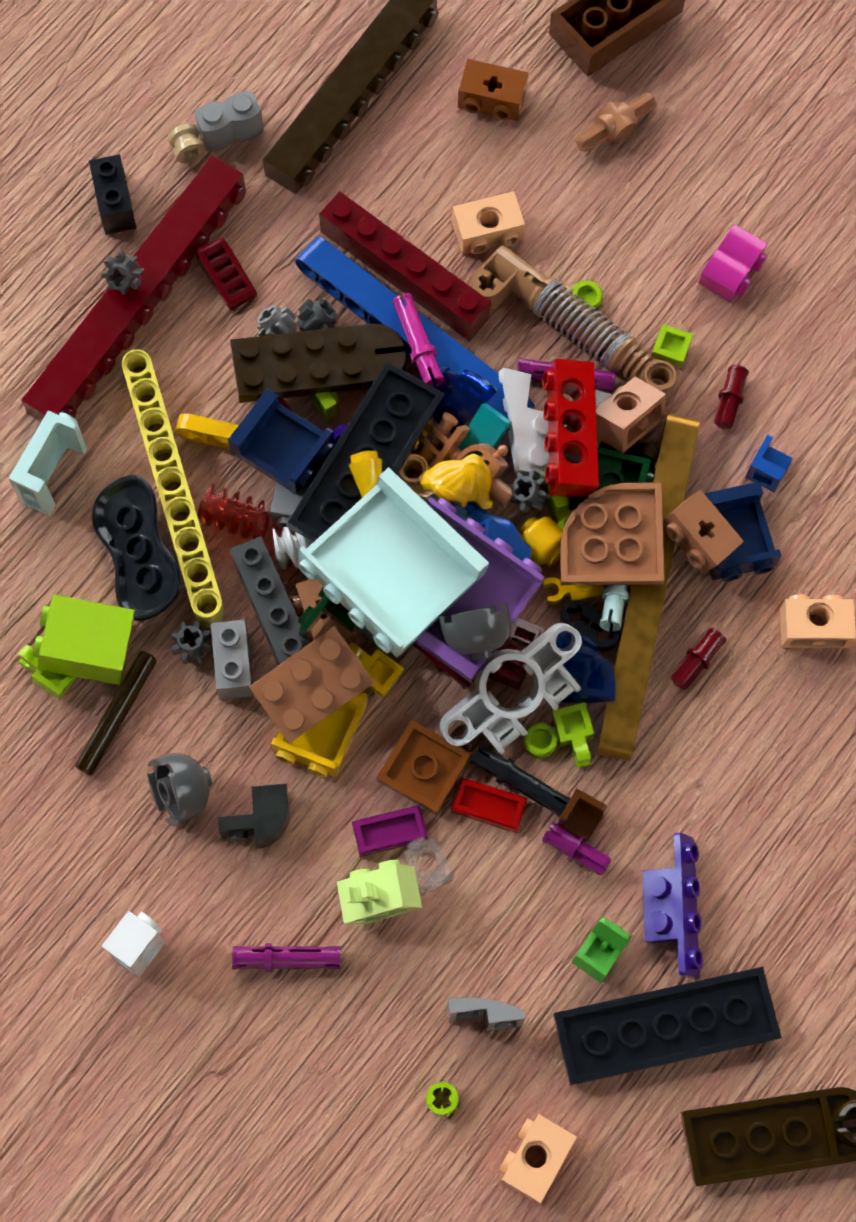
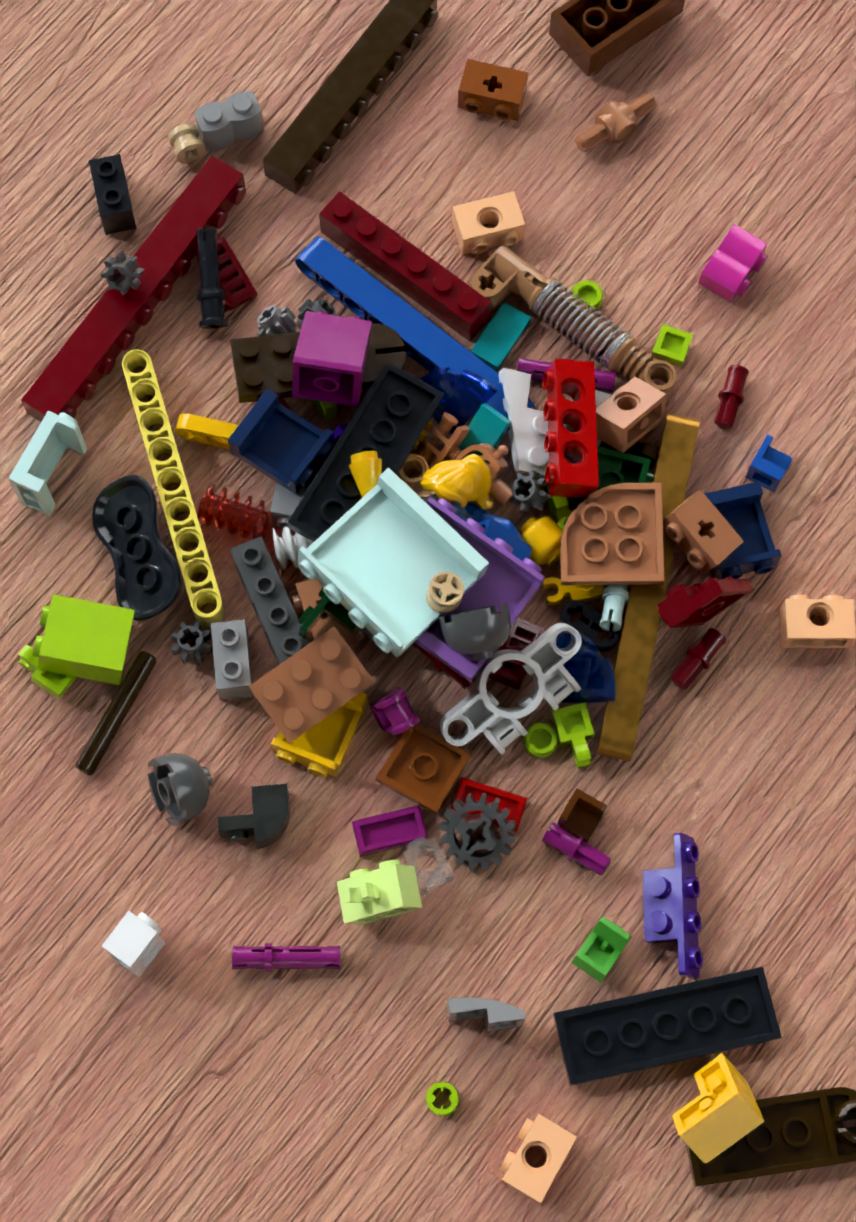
(211, 294): none -> black pin
(331, 358): none -> magenta slope
(381, 669): yellow plate -> none
(394, 712): none -> magenta piece
(422, 352): dark pink pin -> none
(448, 585): none -> tan wheel
(468, 823): none -> dark grey gear
(501, 336): none -> teal tile
(520, 780): black pin -> none
(701, 602): none -> dark red plate
(720, 1113): none -> yellow panel

